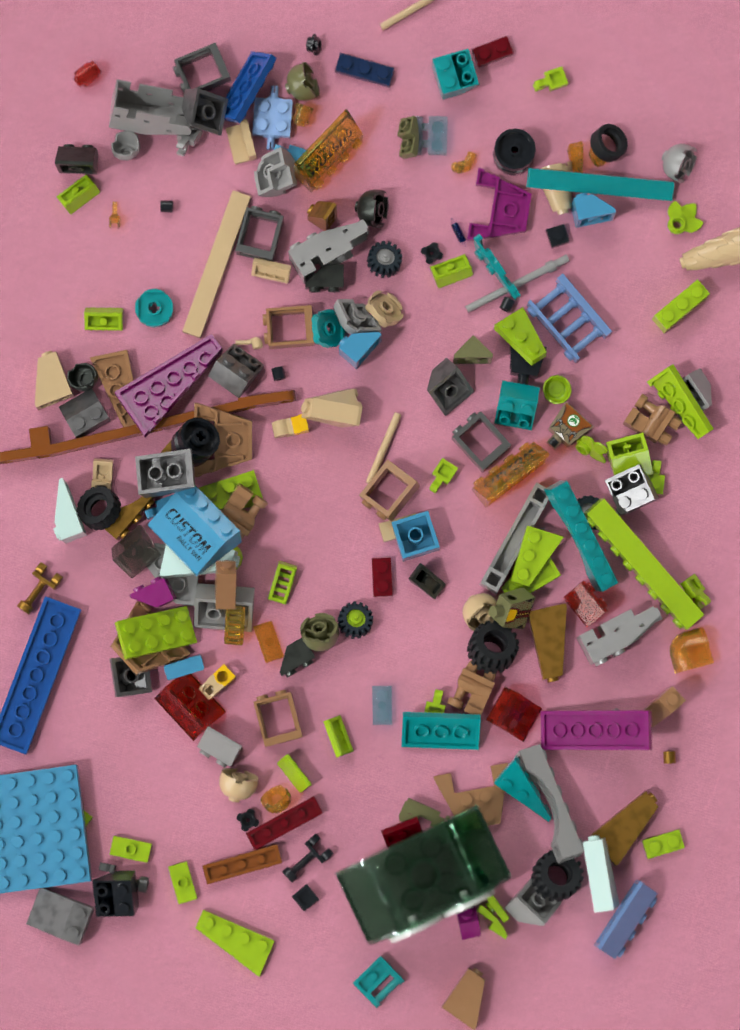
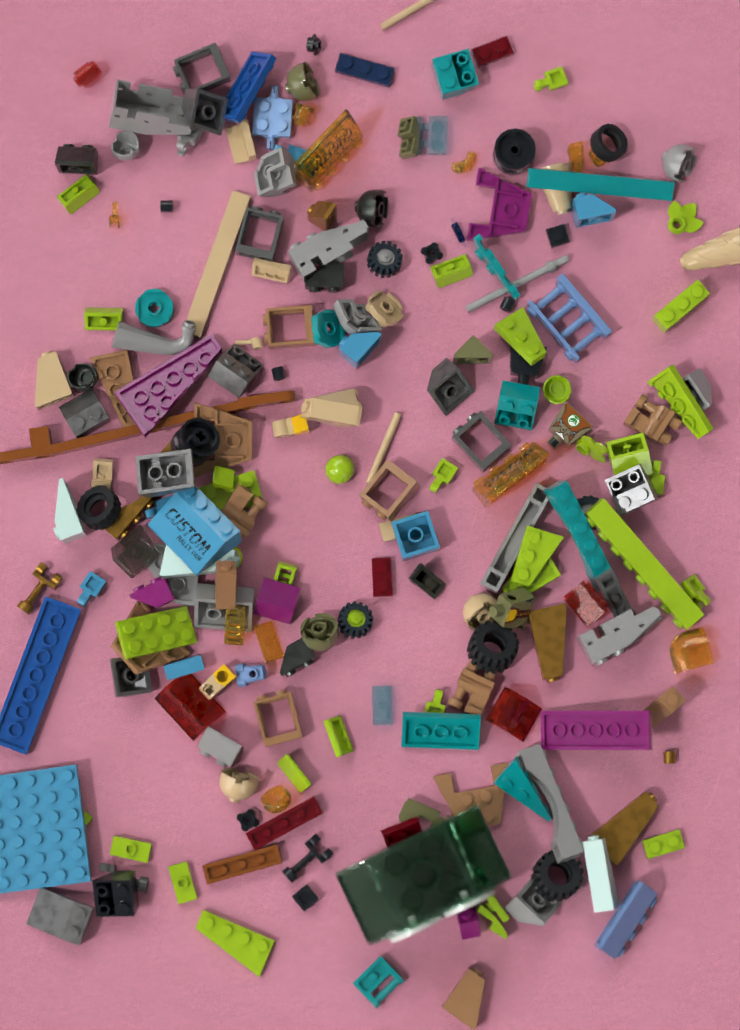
(92, 586): none -> dark azure plate
(136, 339): none -> light grey animal
(223, 477): none -> lime slope
(247, 675): none -> medium blue plate
(276, 600): none -> magenta slope
(340, 469): none -> lime hair
(612, 593): none -> dark grey slope

